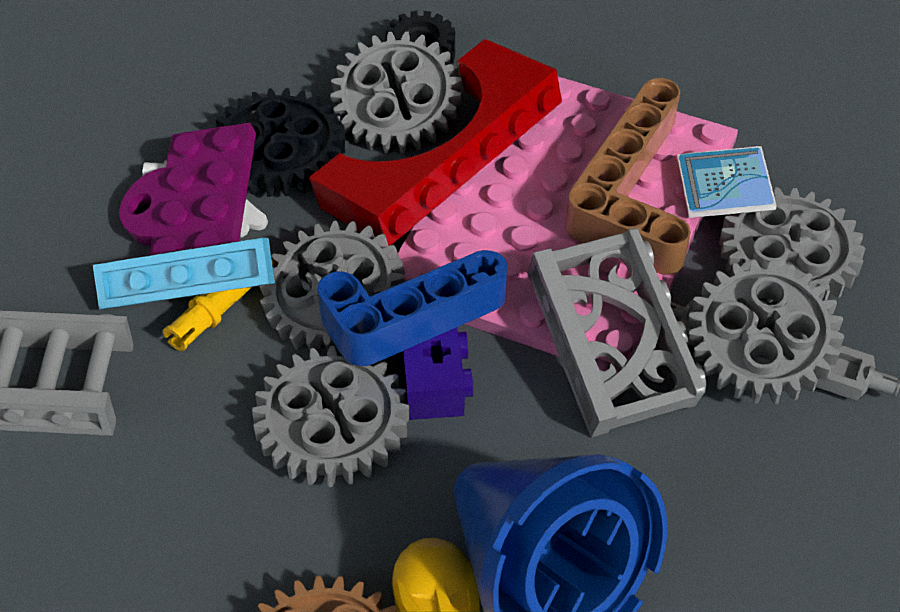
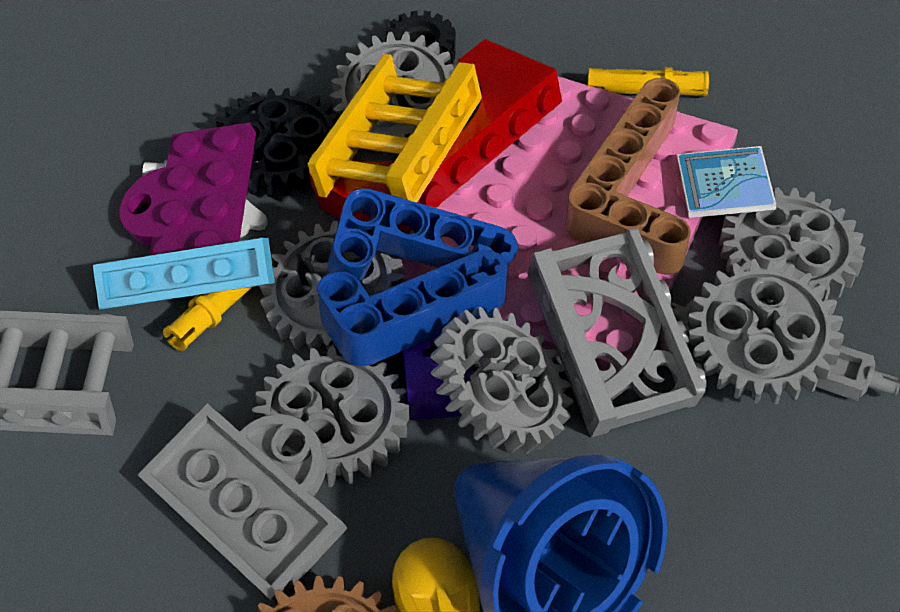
(249, 495): none -> light grey plate
(419, 153): none -> yellow fence
(422, 246): none -> blue beam
(496, 394): none -> light grey gear
(632, 80): none -> yellow pin

